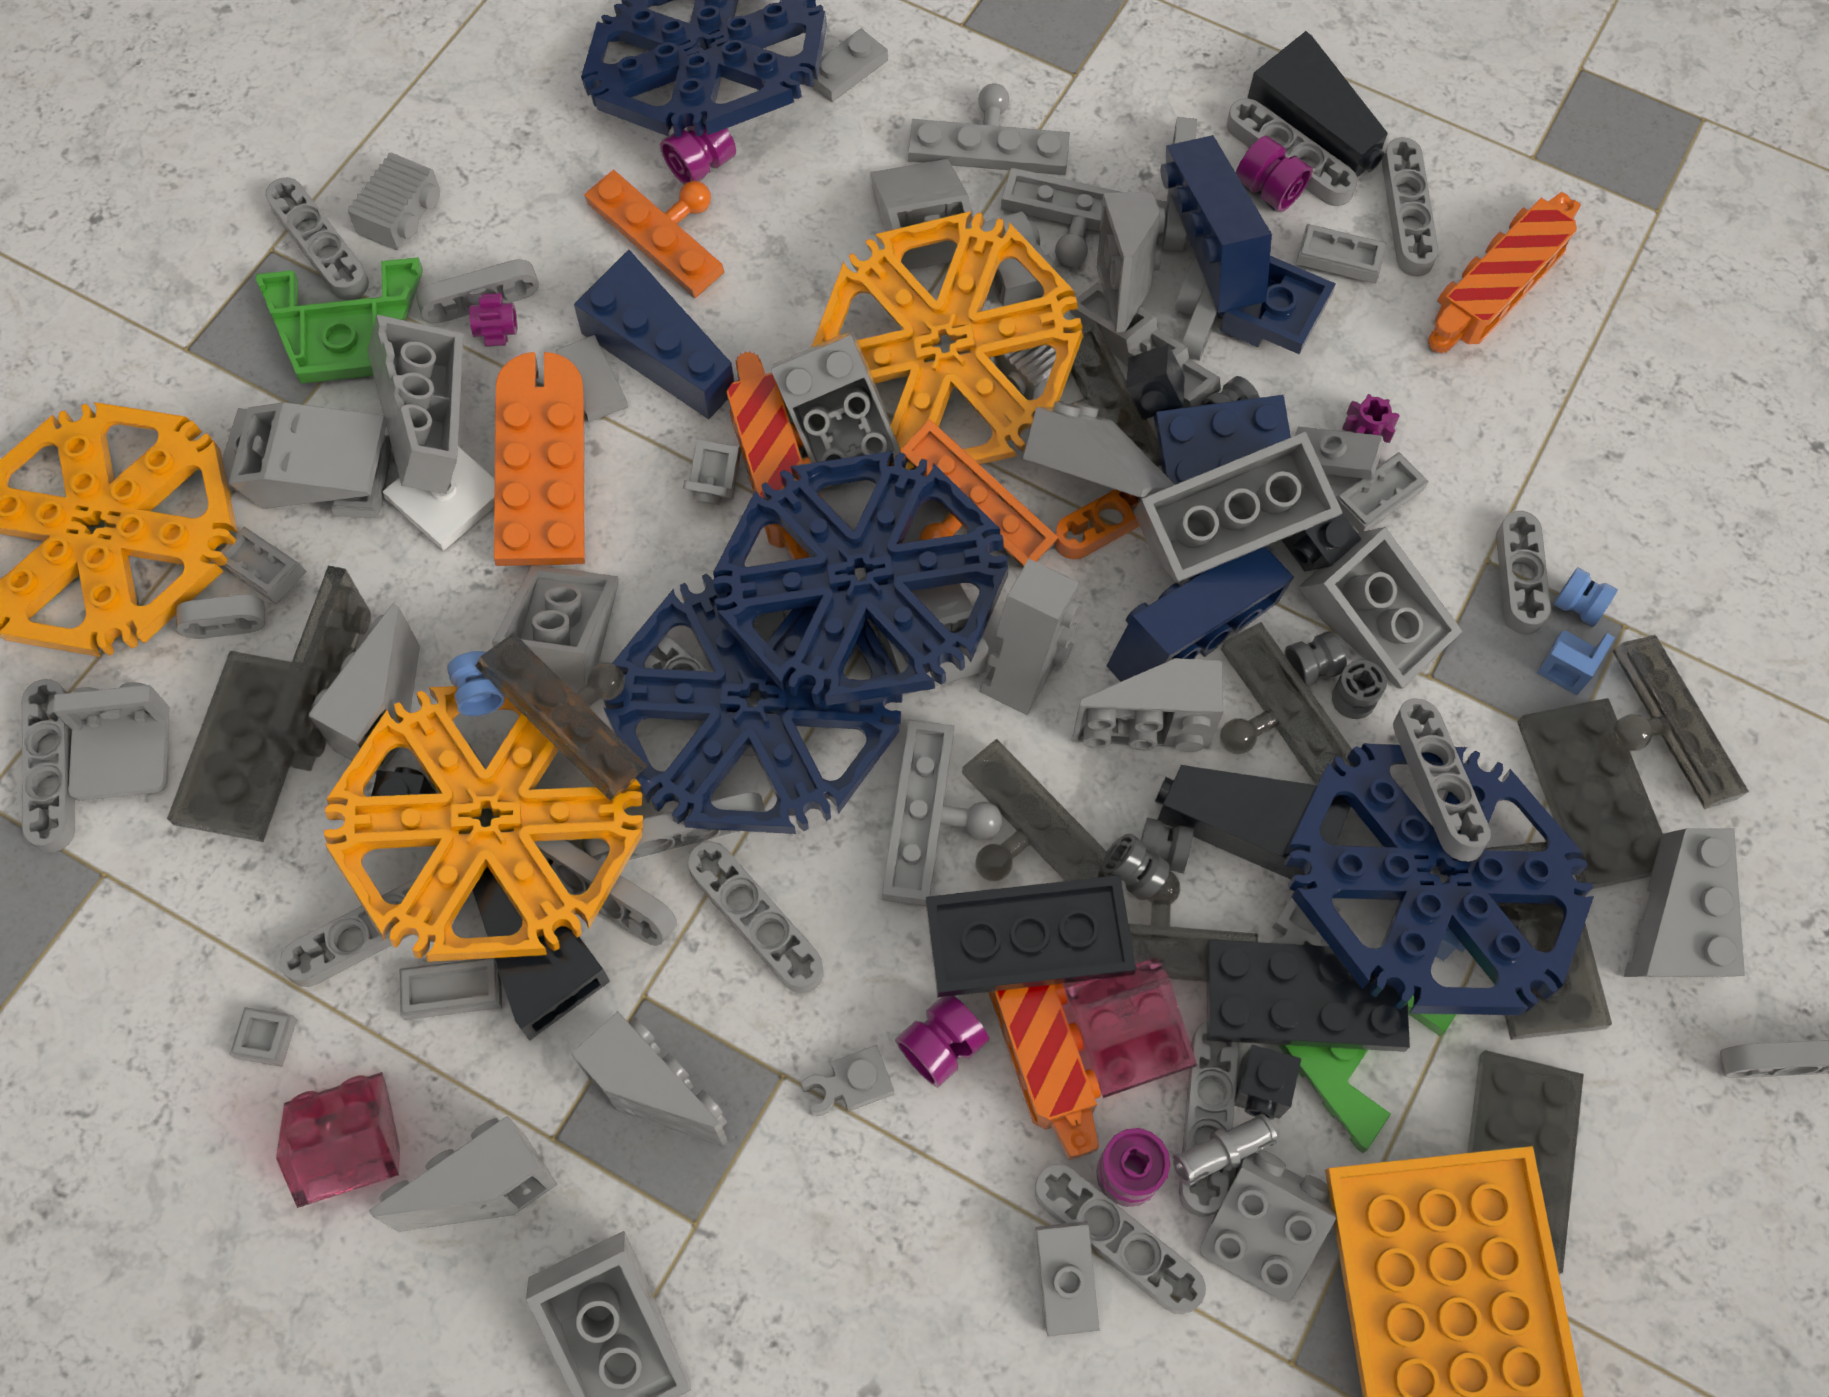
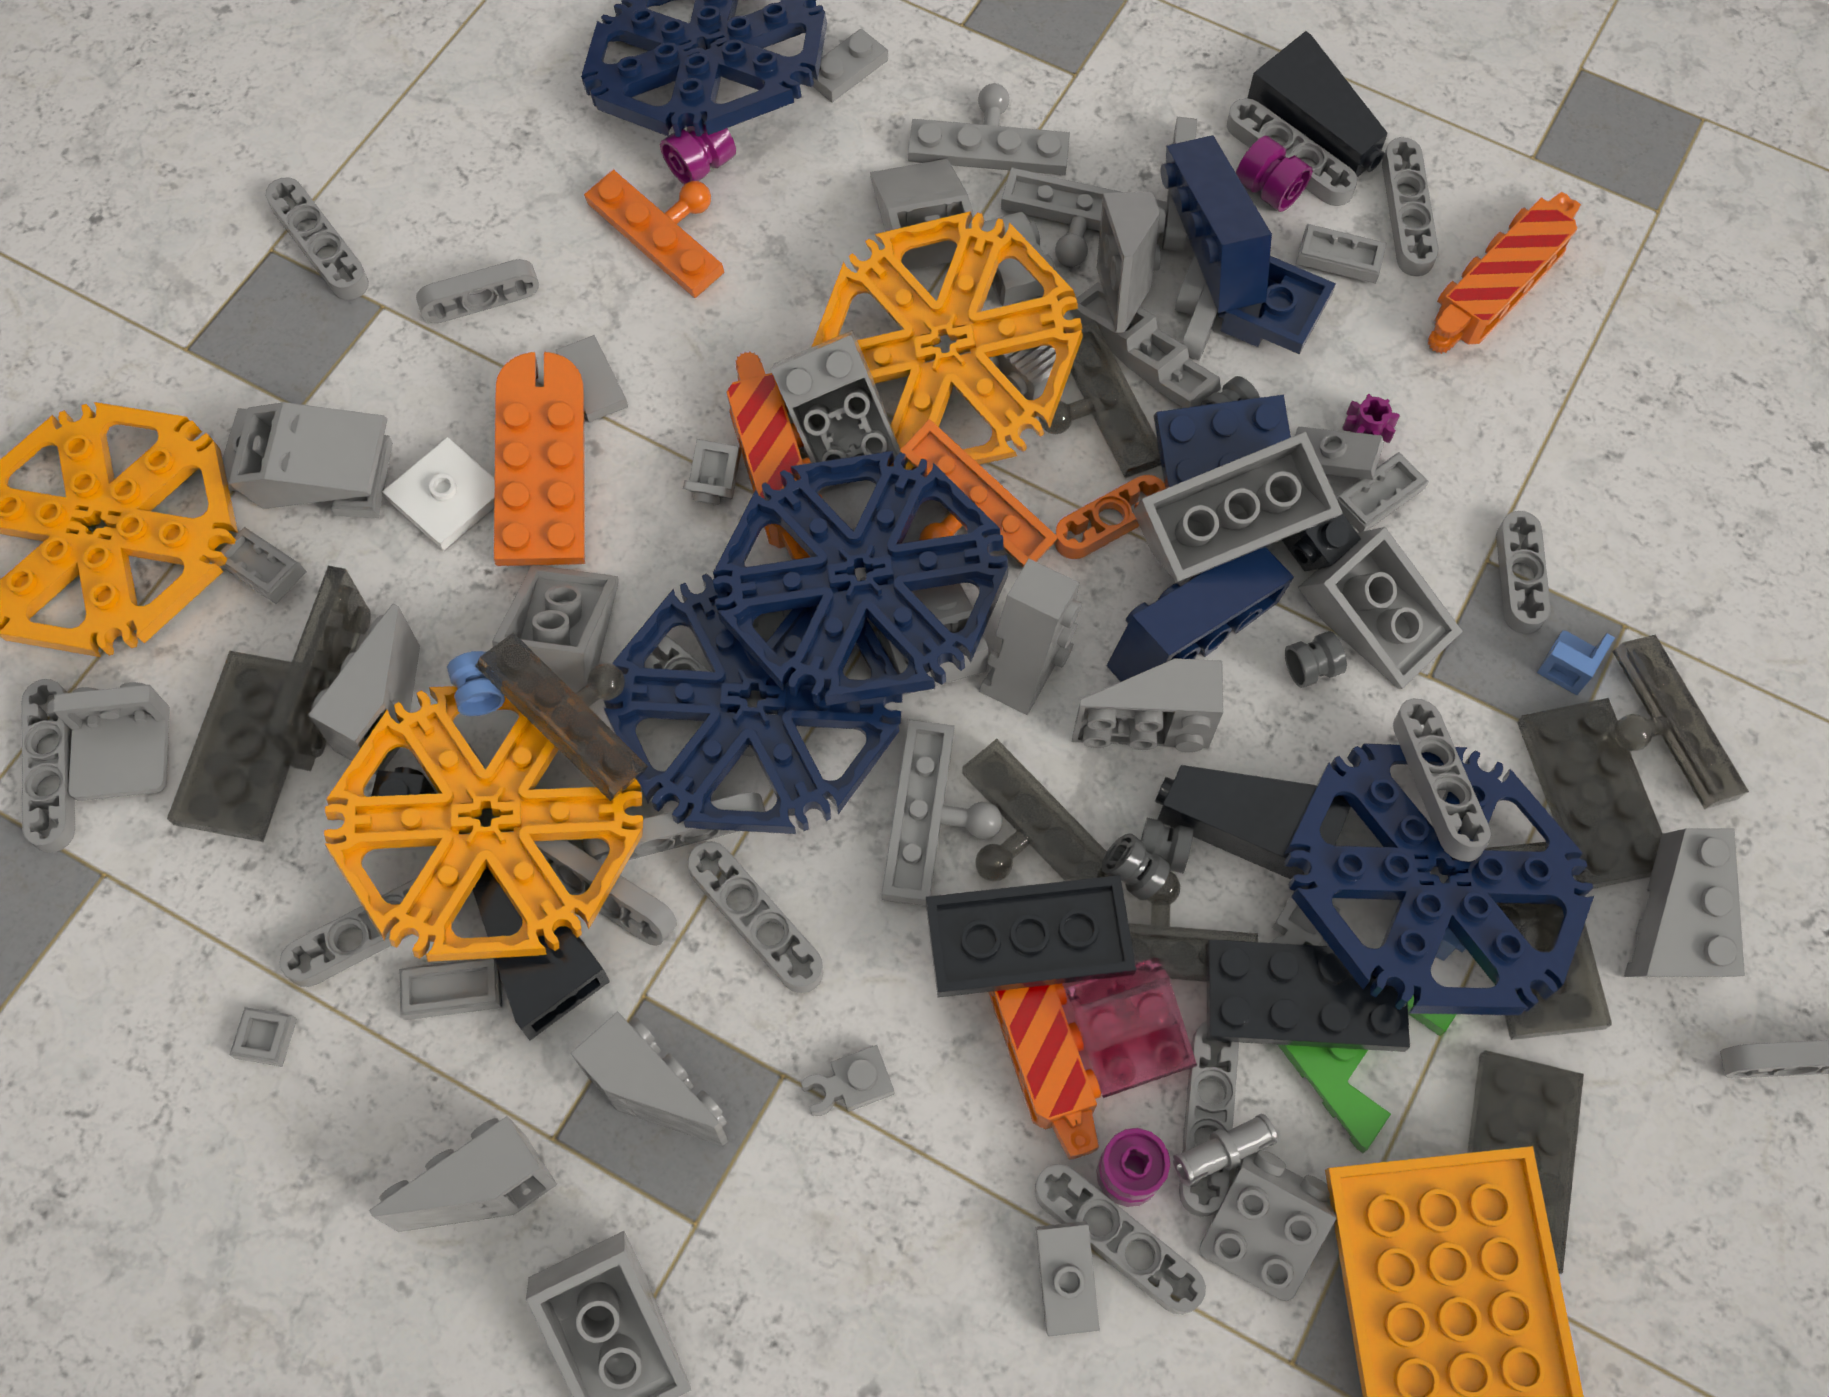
(220, 616): light grey beam -> none
(334, 337): bright green wing -> none
(338, 1139): clear pink slope -> none
(394, 201): light grey brick -> none
(420, 394): light grey wedge -> none
(493, 319): magenta gear -> none
(654, 335): dark blue wedge -> none
(942, 1039): magenta wheel -> none
(1091, 448): light grey slope -> none
(1155, 381): black brick -> none
(1266, 1082): black brick -> none
(1285, 703): clear smoke plate -> none
(1350, 695): dark grey wheel -> none
(1585, 597): medium blue wheel -> none

